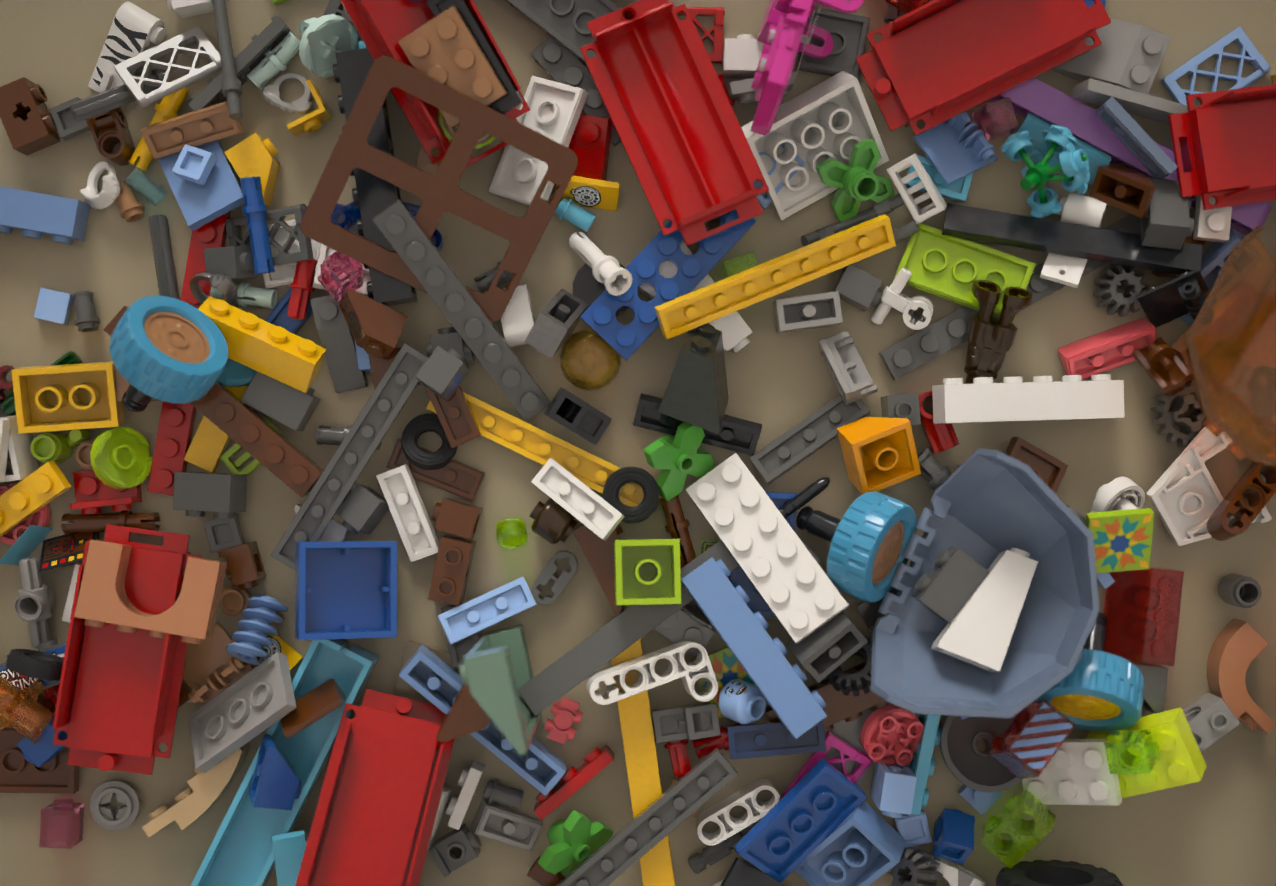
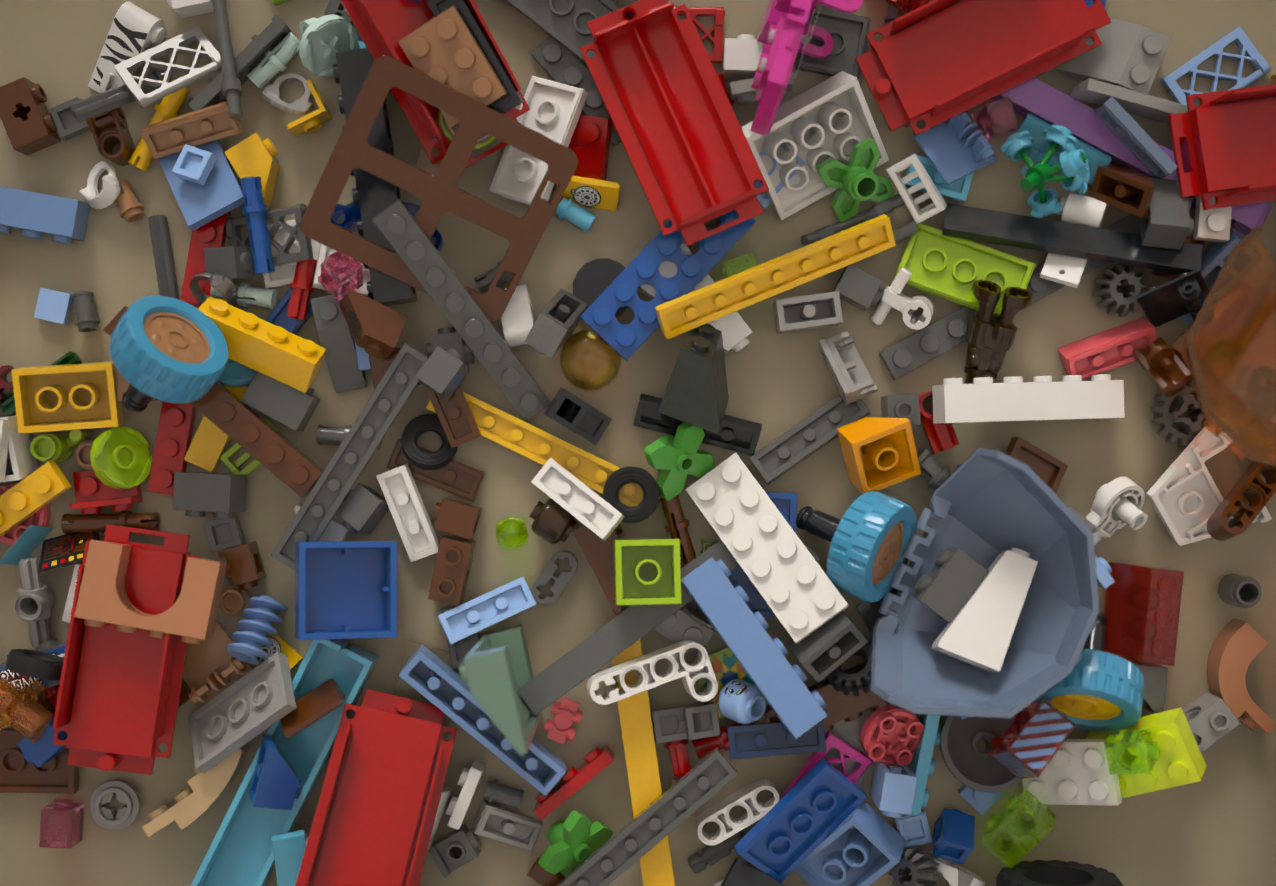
(146, 186): clear light blue pin -> none
(463, 717): reddish brown slope -> none
(604, 268): white pin -> none
(804, 497): black piece -> none
(1121, 539): tile -> none

